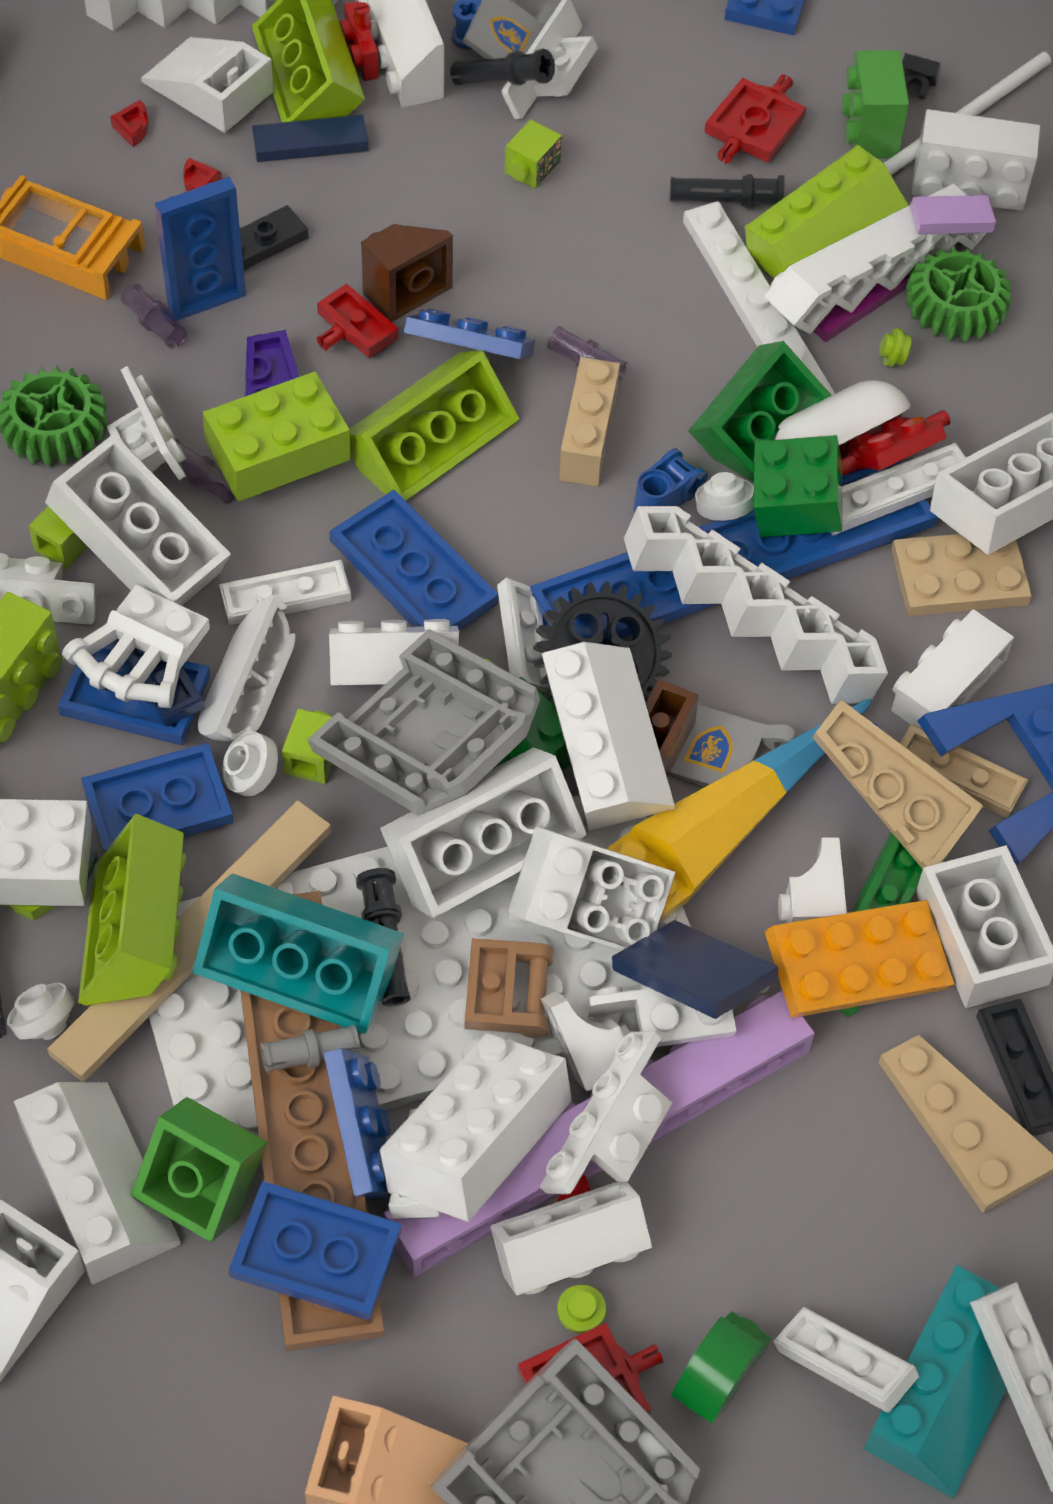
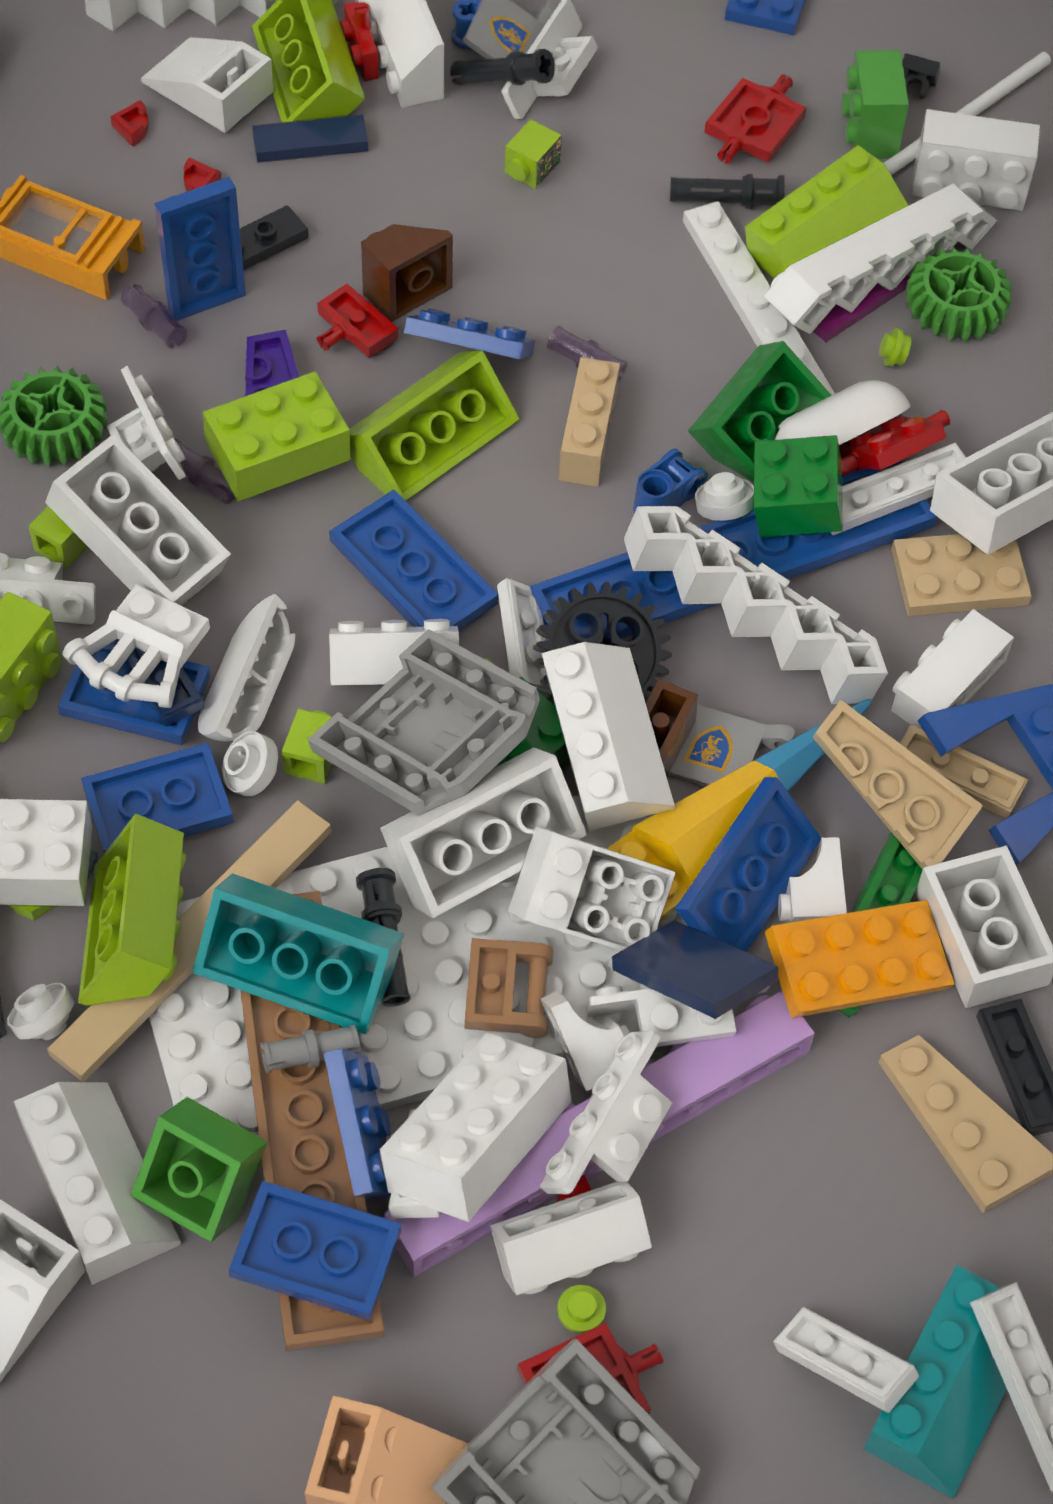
(297, 588): white tile -> none
(720, 1365): green brick -> none
(750, 867): none -> blue plate
(953, 214): lavender tile -> none

